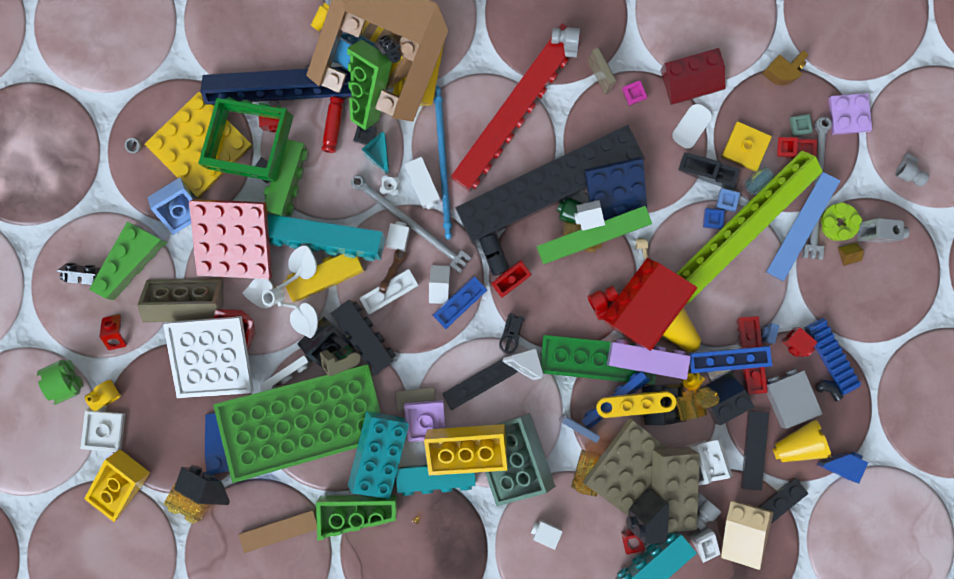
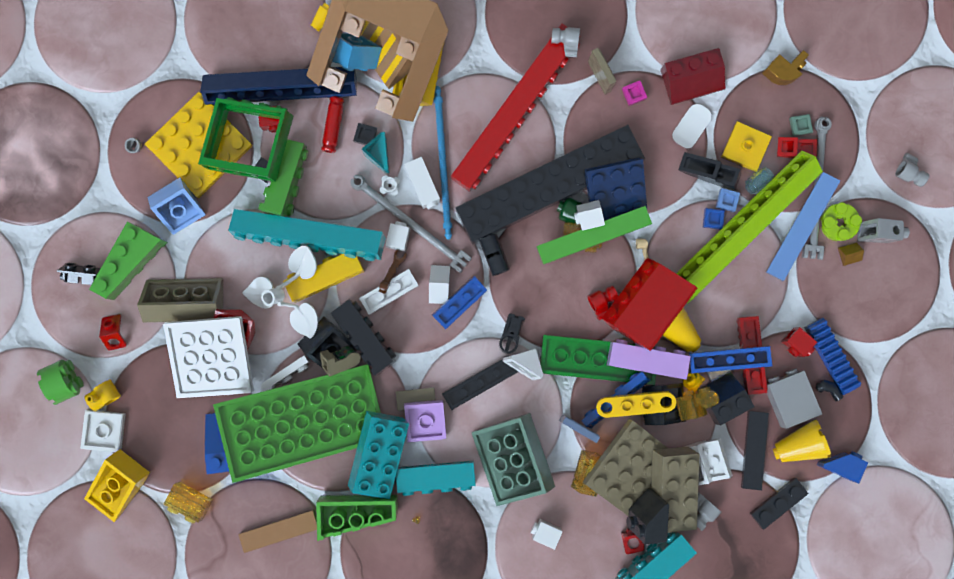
(201, 486): black slope -> none
(230, 238): plate -> none
(368, 78): bright green wedge -> none
(389, 45): black hinge -> none
(466, 449): yellow slope -> none
(511, 279): red slope -> none
(705, 544): white slope -> none
(746, 534): slope -> none
(769, 333): medium blue plate -> none
(850, 114): lavender plate -> none

